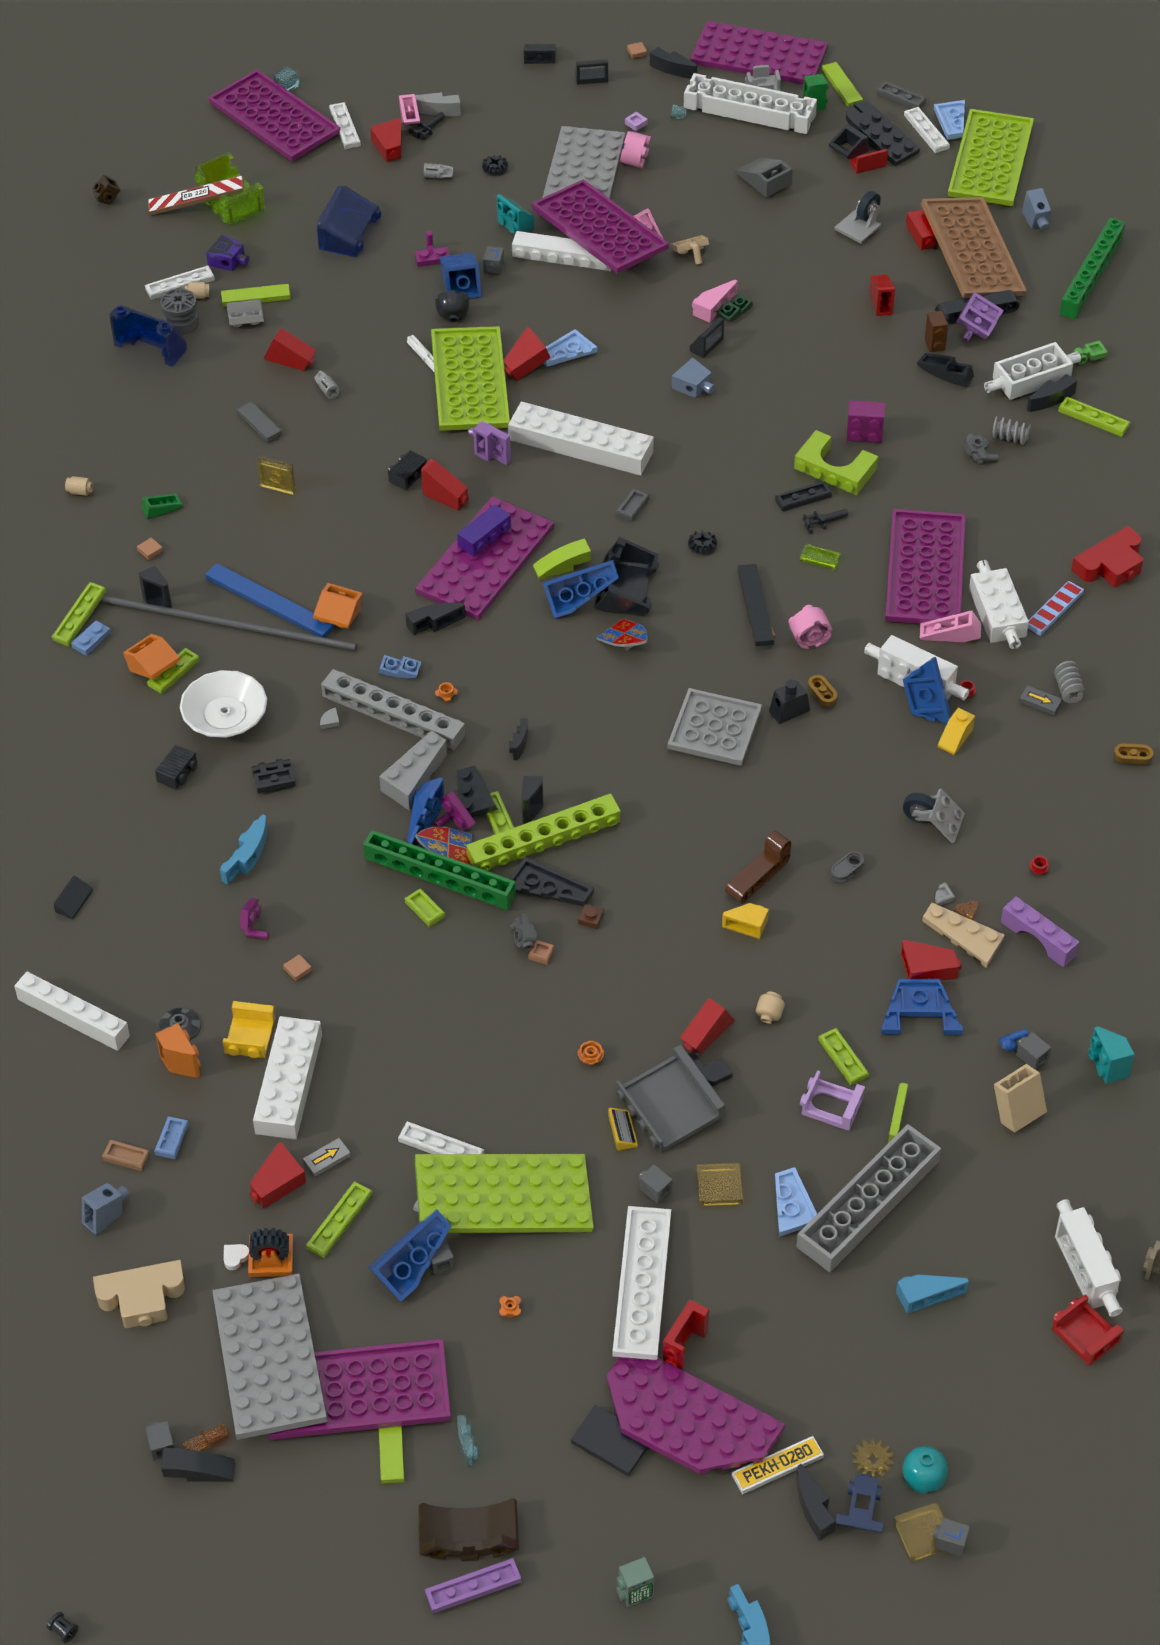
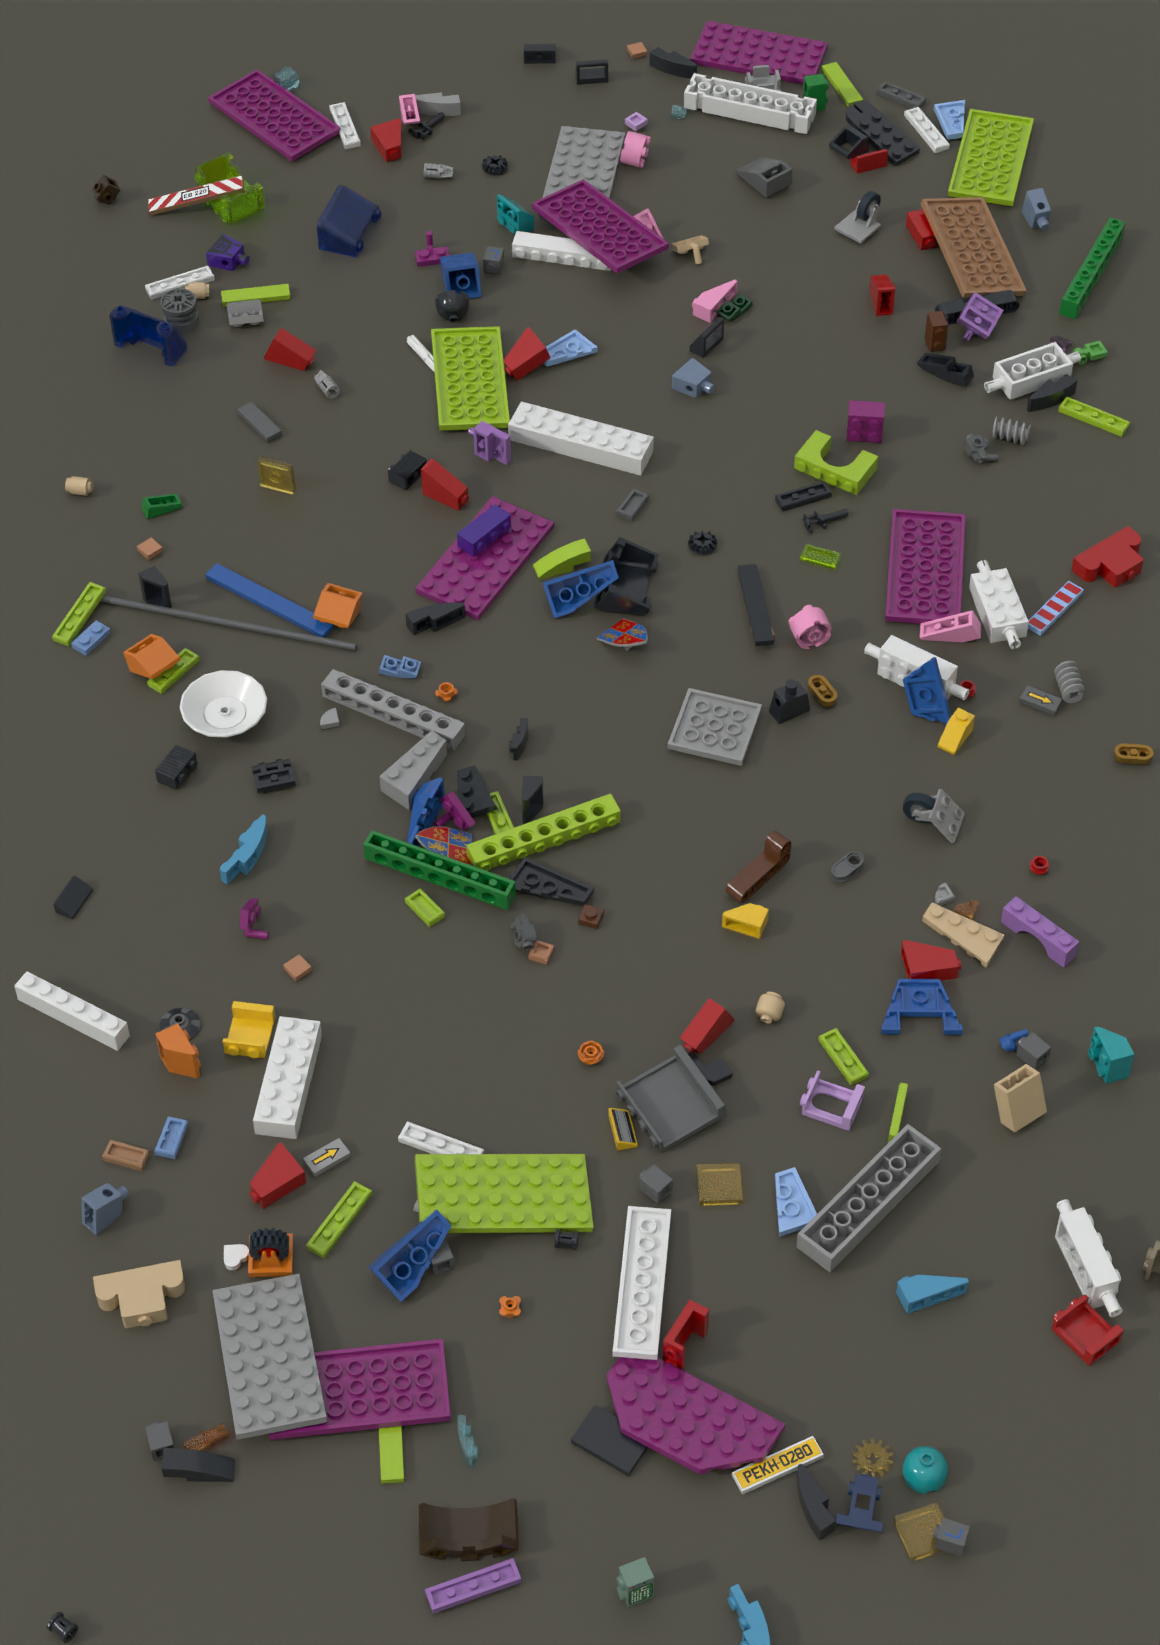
(566, 1239): none -> black bush
(1062, 342): none -> slope

